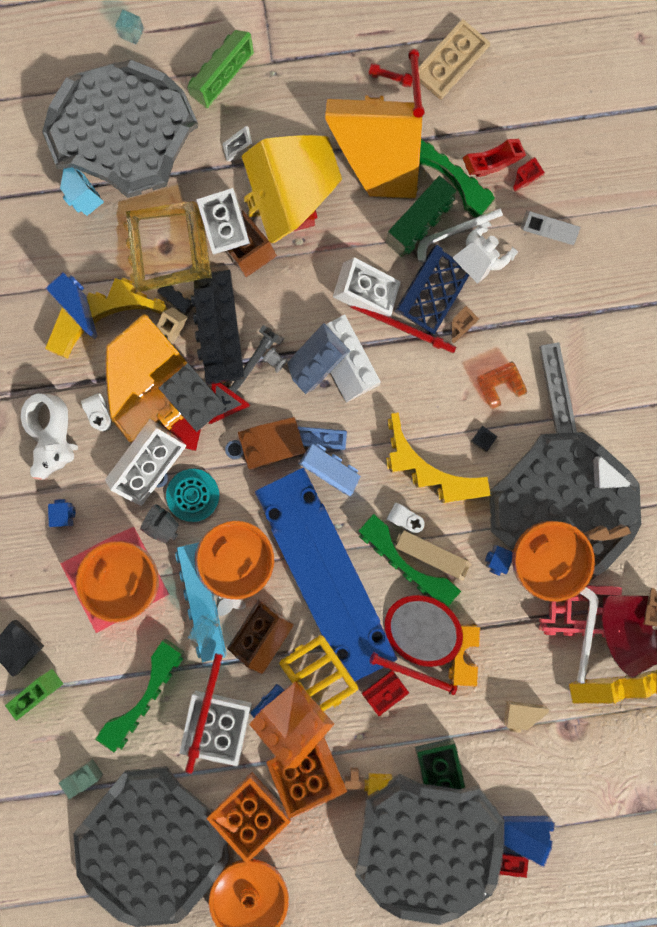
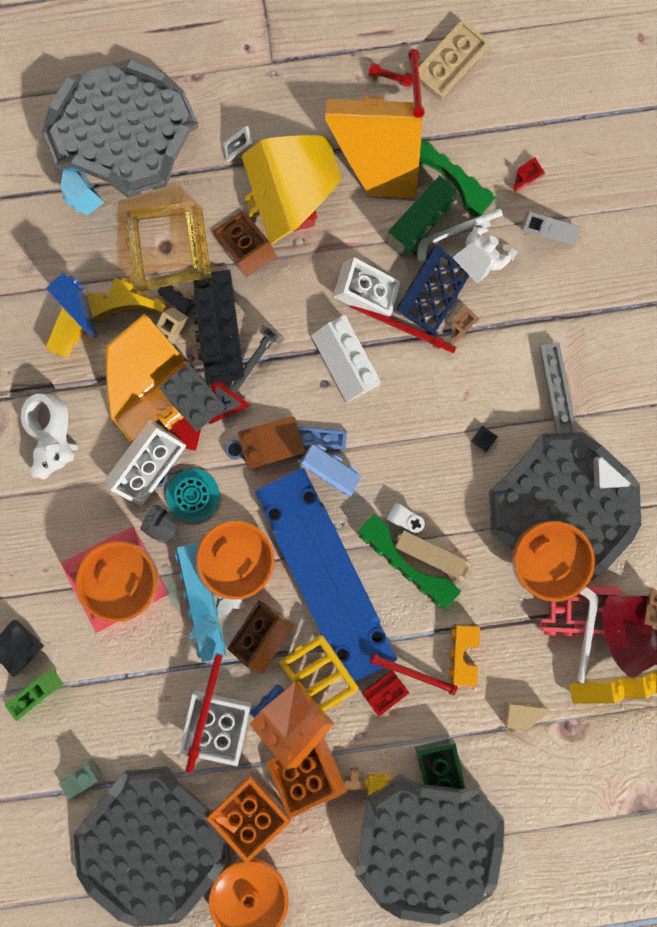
(61, 513): blue brick -> none
(95, 409): white piece -> none
(129, 26): clear light blue brick -> none
(162, 661): green arch -> none
(221, 67): bright green slope -> none
(223, 221): white slope -> none
(275, 360): light grey bush -> none
(316, 358): sand blue slope -> none
(423, 630): flat silver sticker -> none
(451, 487): yellow arch -> none
(494, 159): red arch -> none
(498, 376): clear orange connector -> none
(499, 560): blue brick -> none
(514, 865): red plate -> none
(529, 836): blue slope -> none
(602, 533): medium nougat slope -> none

